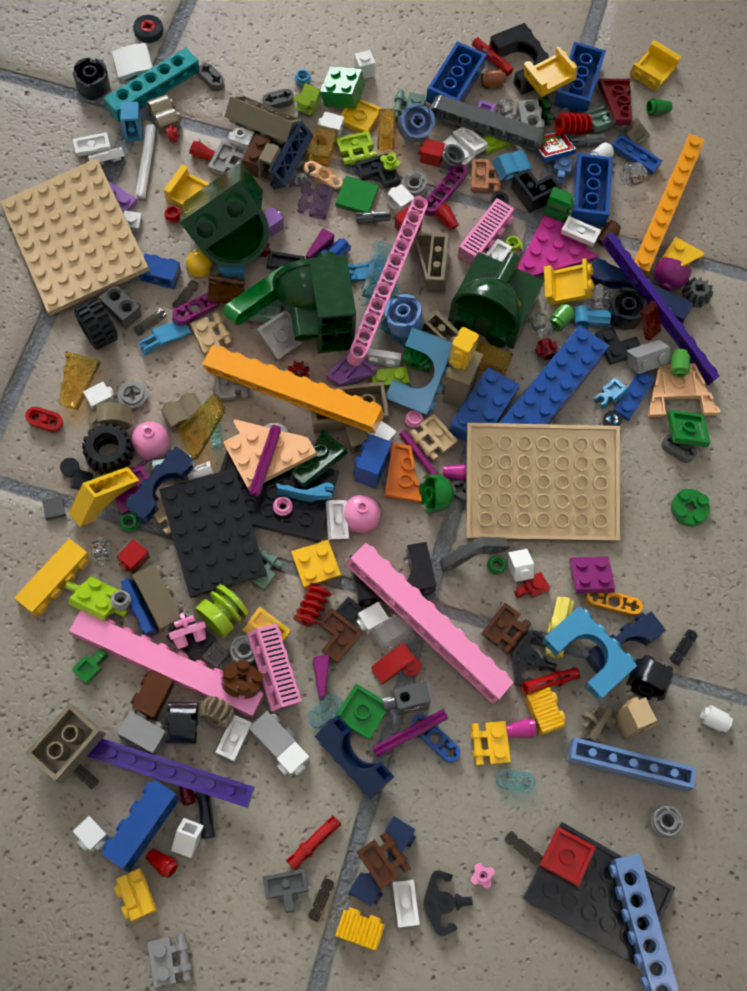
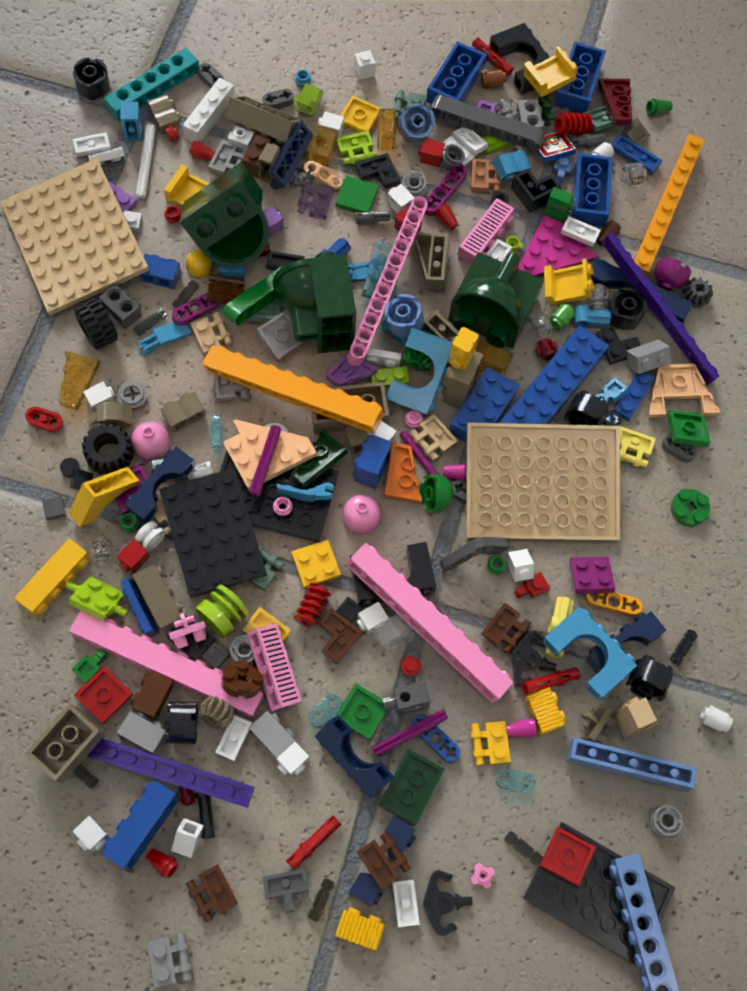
(103, 695): none -> red plate
(120, 594): light grey plate -> none
(132, 60): white slope -> none
(135, 895): yellow brick -> none
(141, 31): black bush -> none
(150, 536): none -> white wheel
(201, 425): clear yellow wing -> none
(208, 111): none -> white brick
(218, 891): none -> reddish brown plate
(297, 366): dark red gear -> none
(321, 666): magenta slope -> none
(323, 241): magenta slope -> none
(336, 520): white plate -> none
(342, 87): green brick -> none
(390, 161): lime plate -> none
(392, 663): red slope -> none
(411, 787): none -> dark green plate
(586, 410): none -> black brick
(637, 443): none -> light yellow plate
(650, 320): clear red plate -> none
(655, 66): yellow panel -> none
(680, 363): bright green brick -> none
(683, 252): yellow wing -> none

